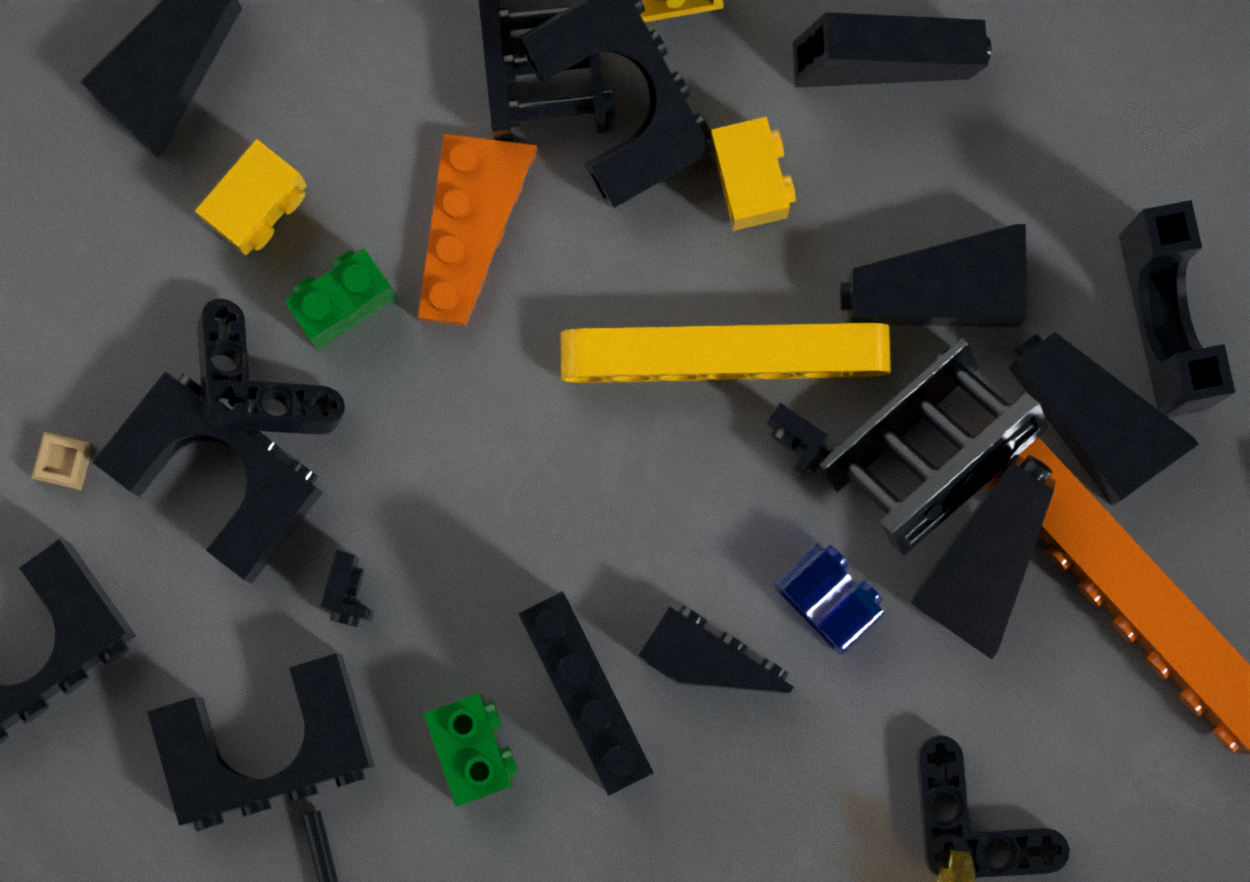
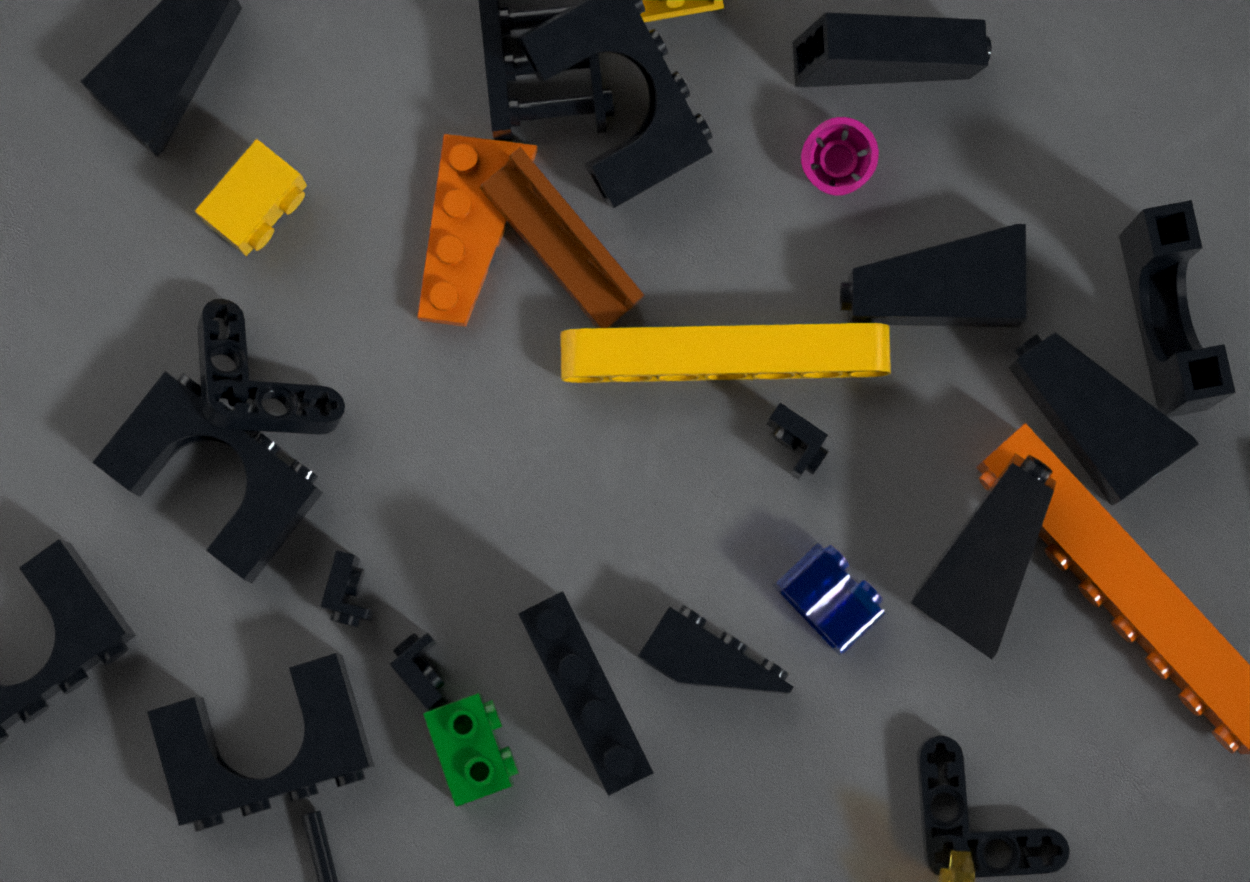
(62, 461): tan tile -> none
(339, 297): green brick -> none
(421, 680): none -> black bracket
(561, 240): none -> dark orange fence
(751, 173): yellow brick -> none
(838, 157): none -> dark pink helmet
(957, 480): black fence -> none

